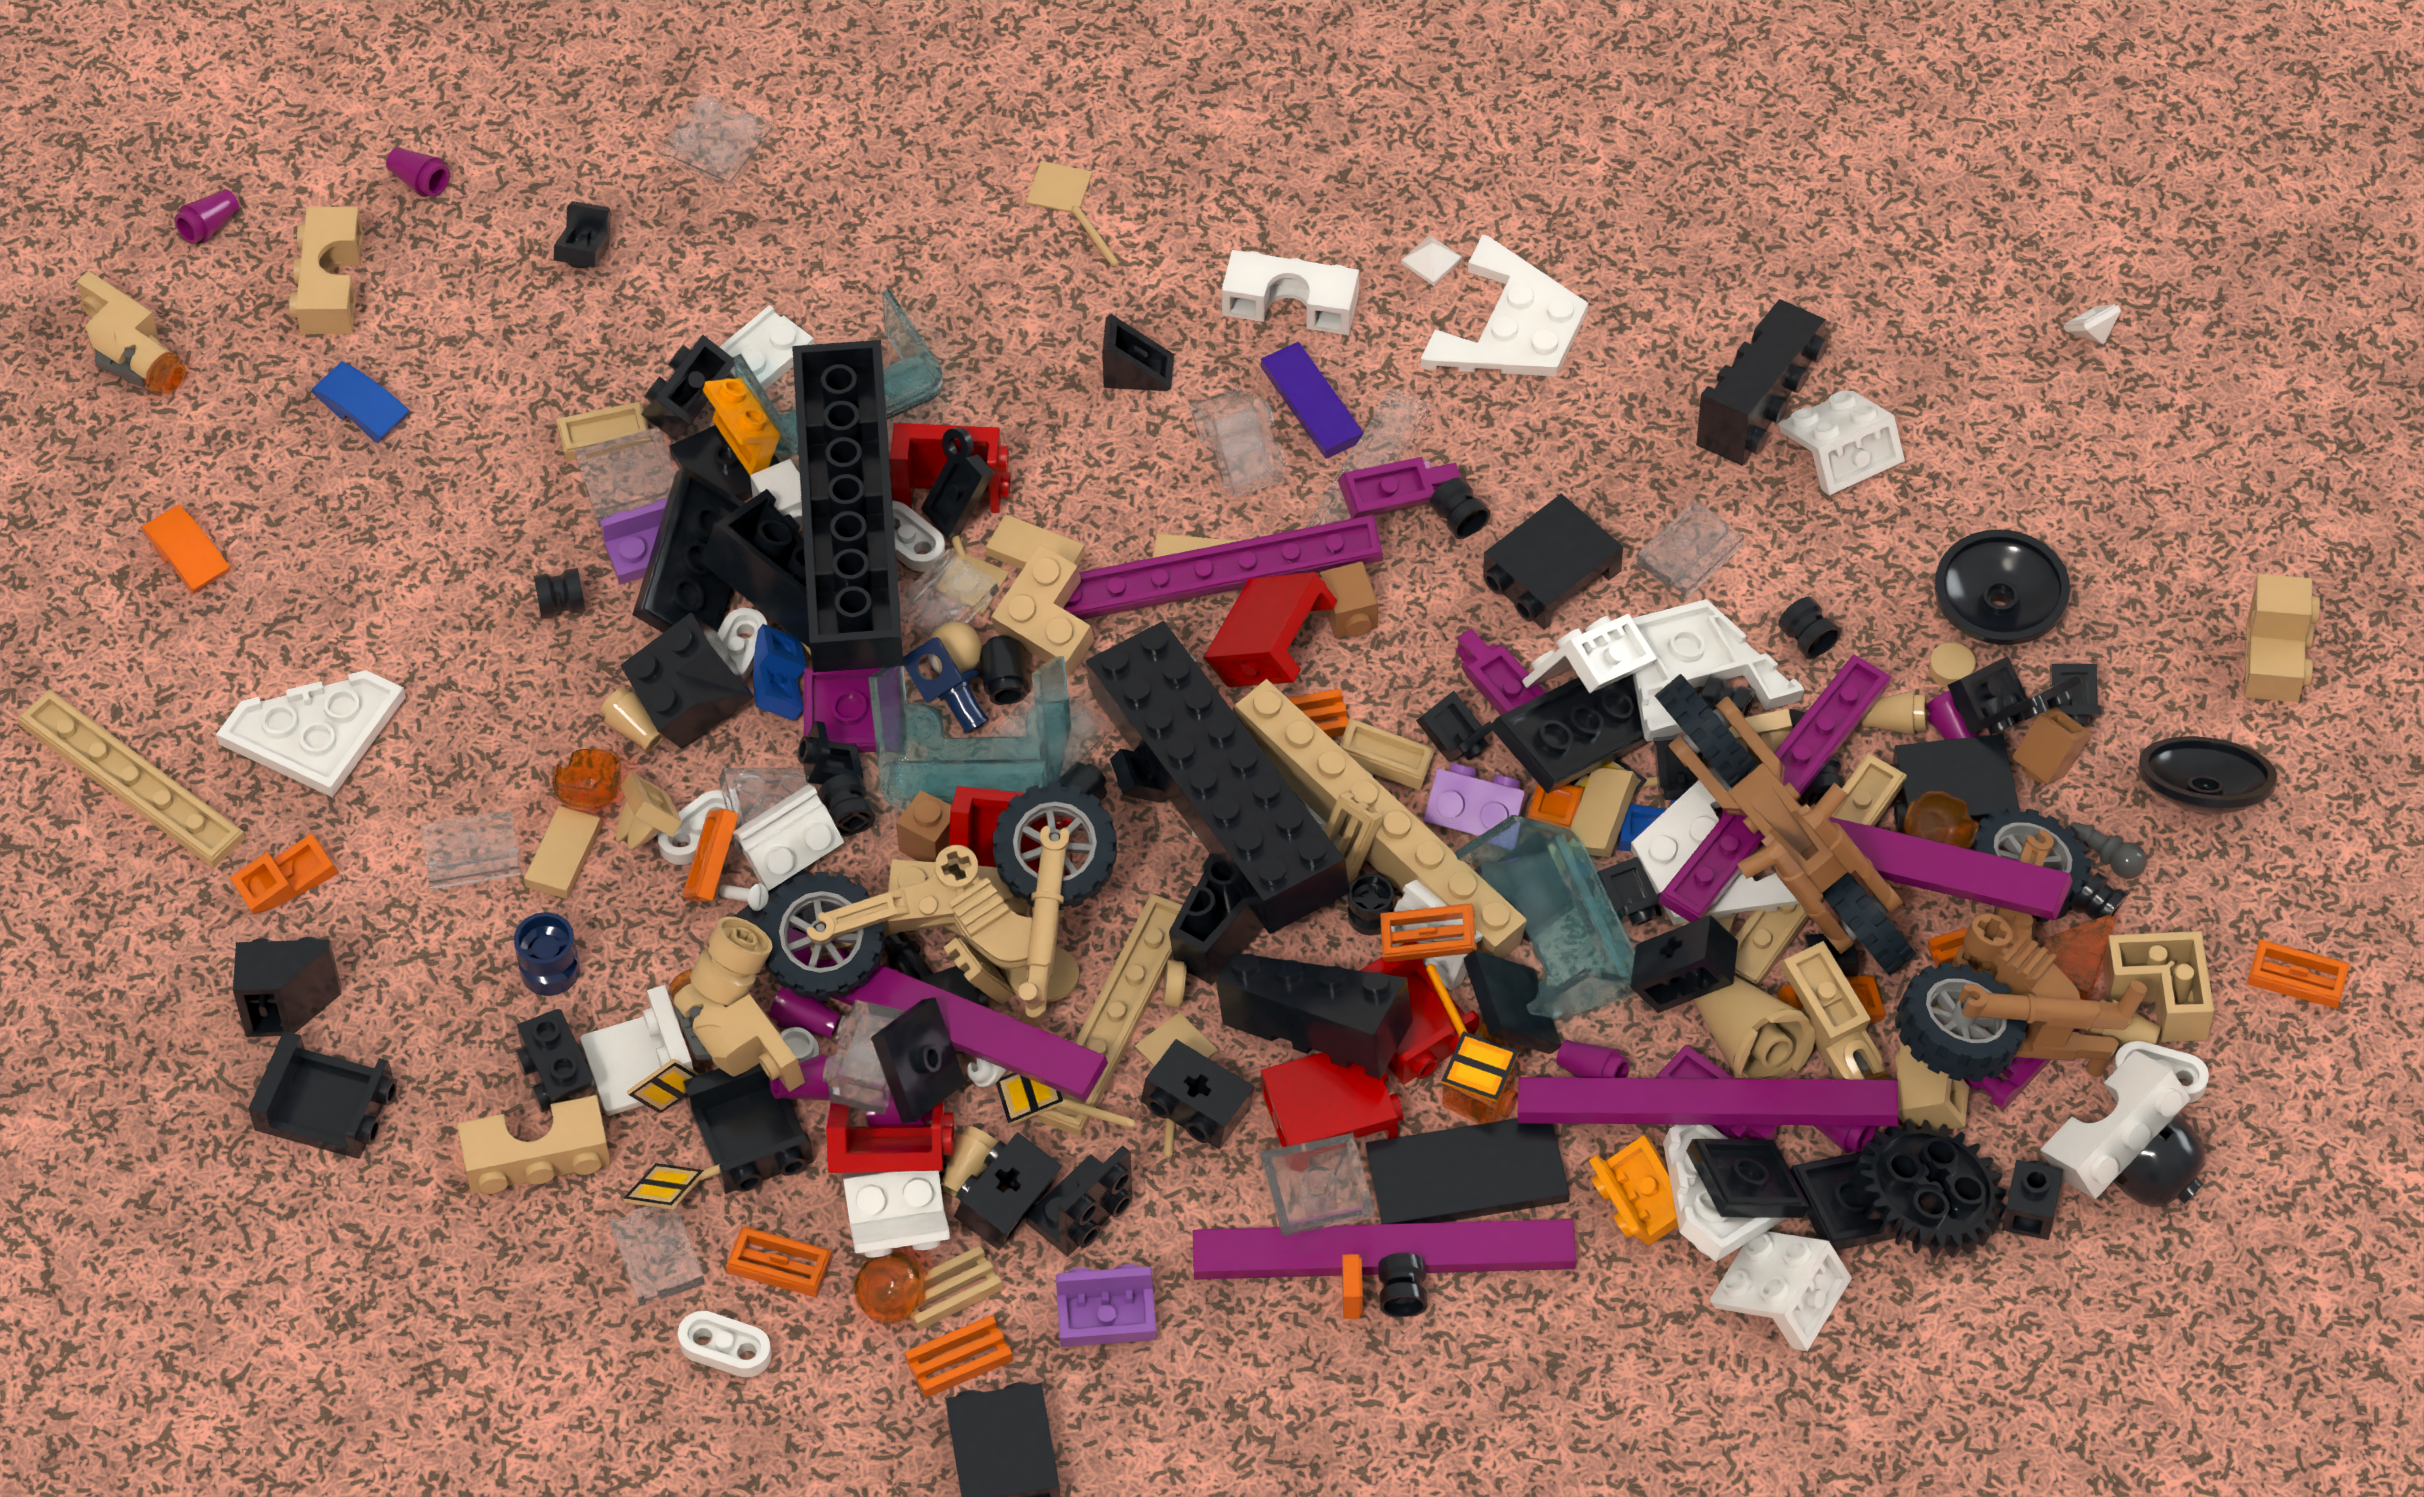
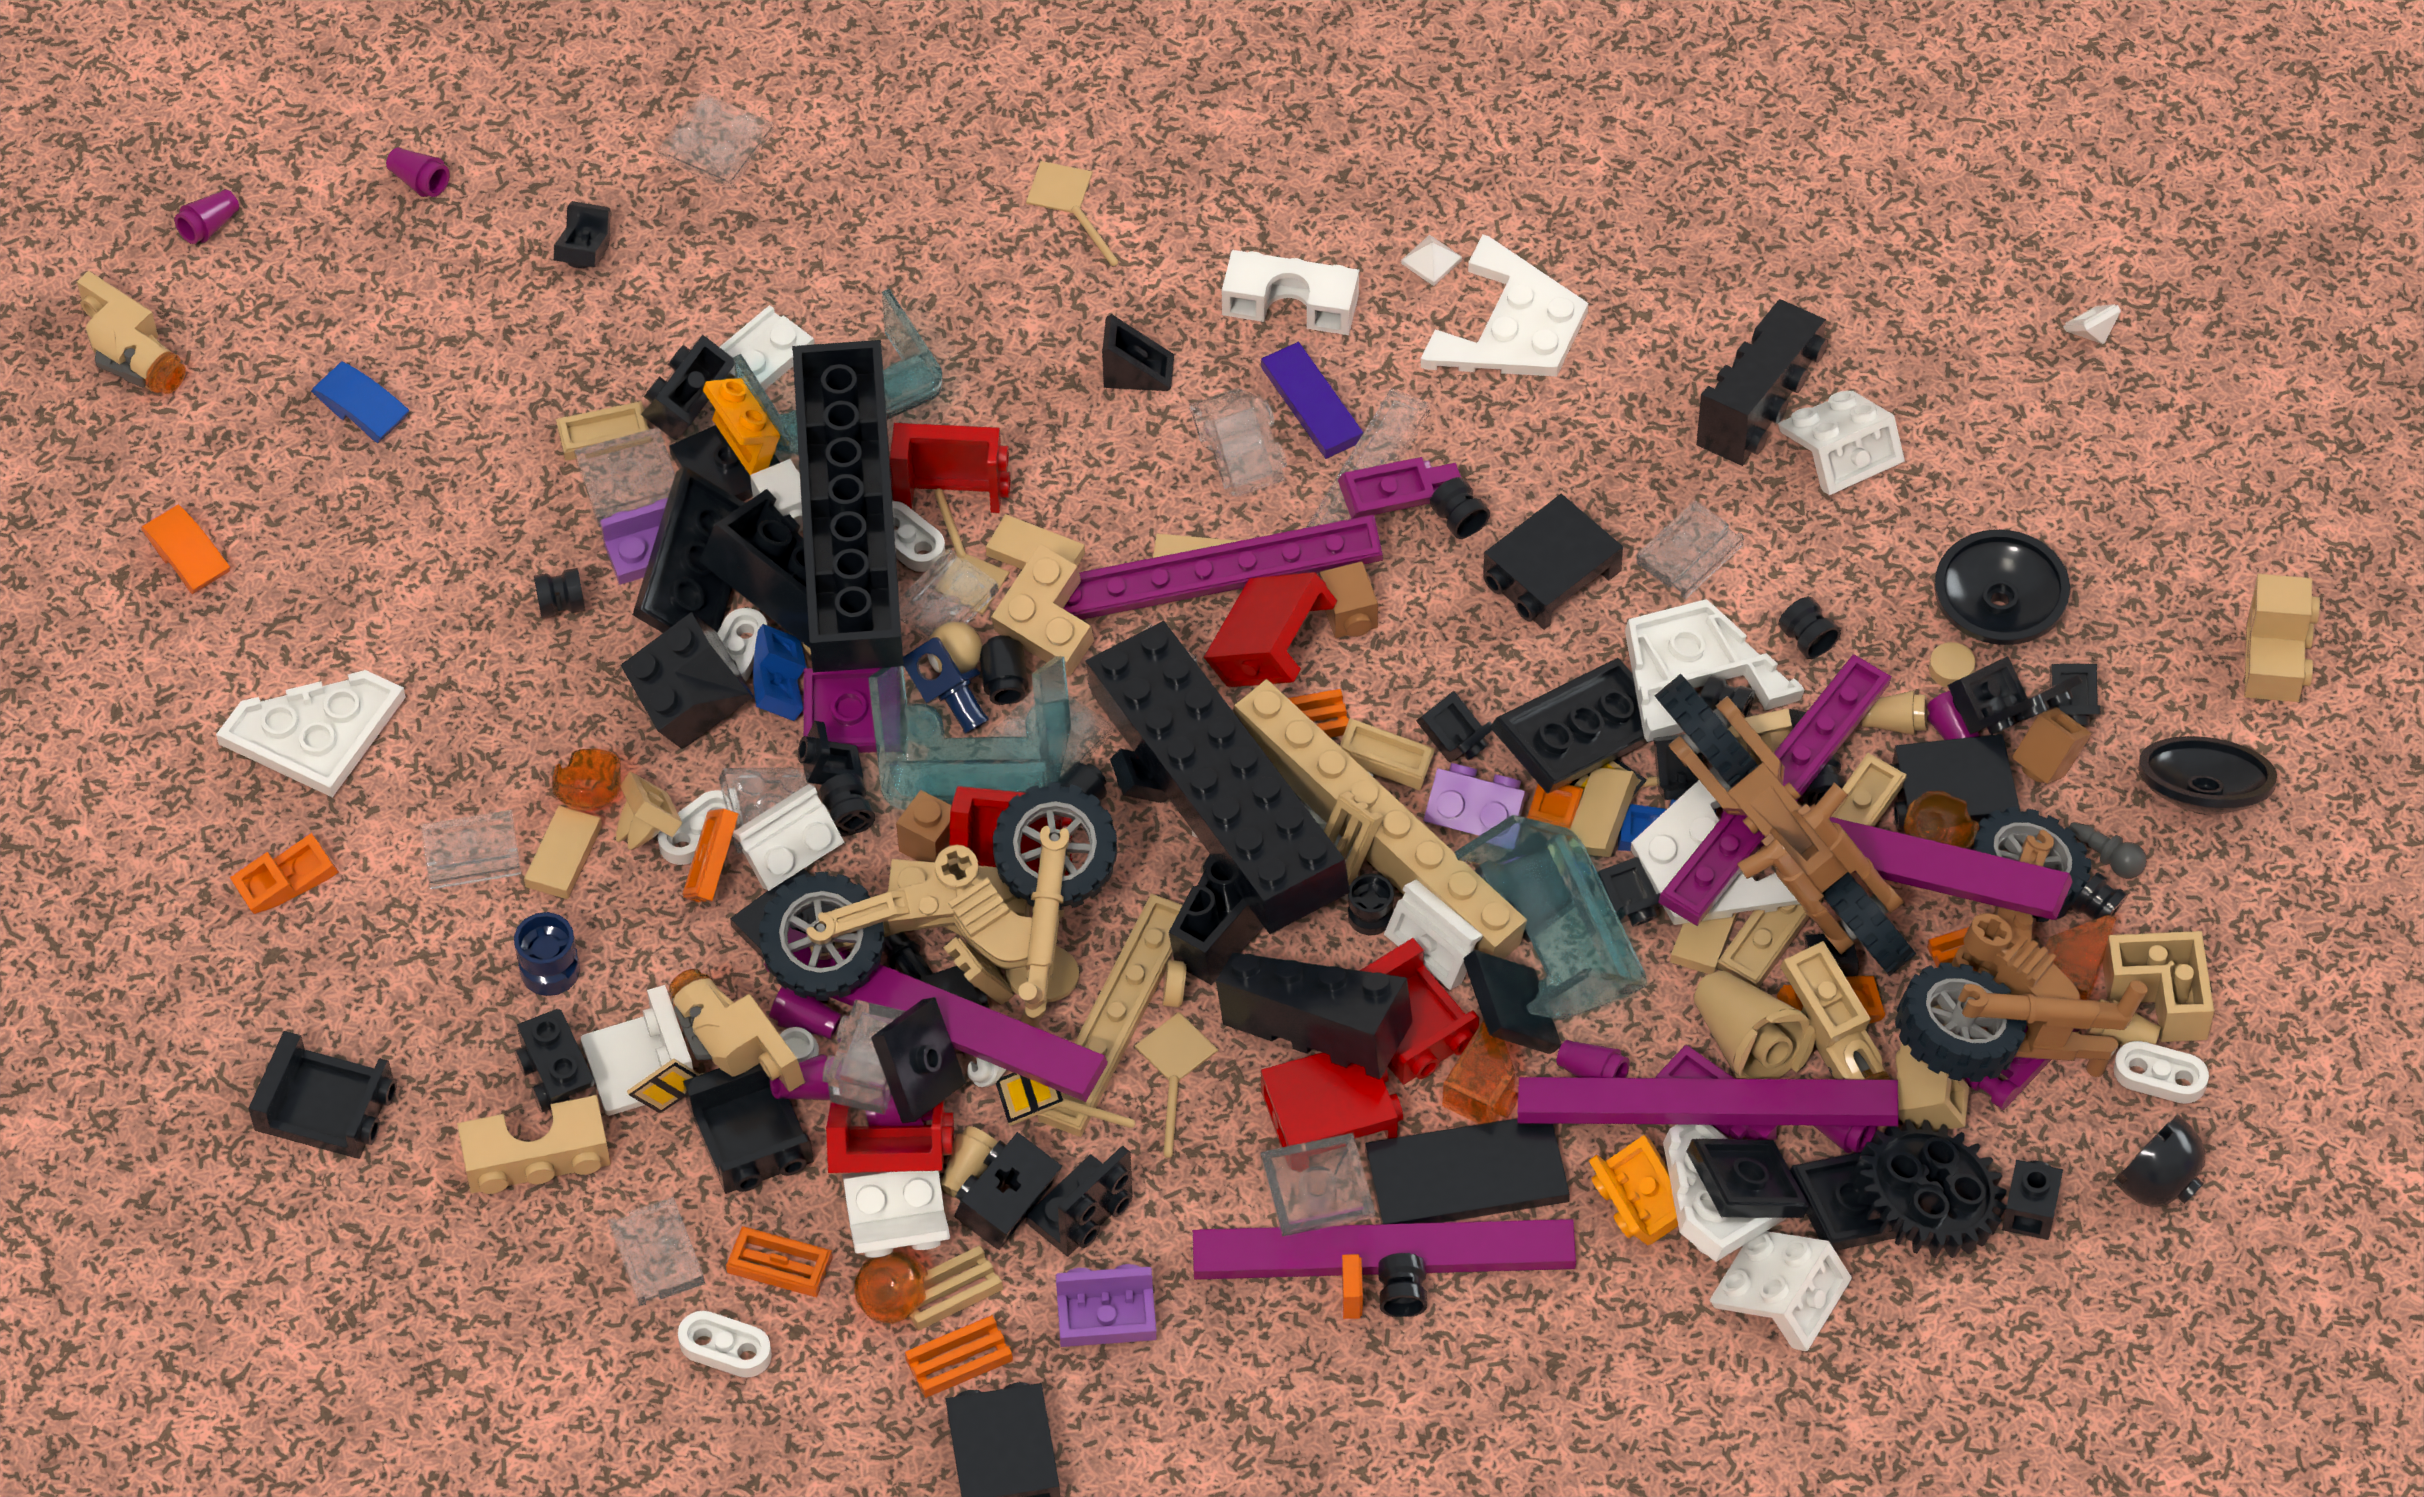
(131, 778): tan tile -> none
(283, 983): black slope -> none
(327, 241): tan arch -> none
(628, 716): tan cone -> none
(667, 1185): piece -> none
(732, 960): tan wheel -> none
(756, 896): white piece -> none
(958, 484): black hinge -> none
(1197, 1094): black brick -> none
(1433, 949): orange tile -> none
(1477, 1063): piece -> none
(1495, 673): magenta hinge -> none
(1598, 656): white bracket -> none
(1684, 964): black brick -> none
(2099, 1151): white arch -> none
(2297, 980): orange tile -> none

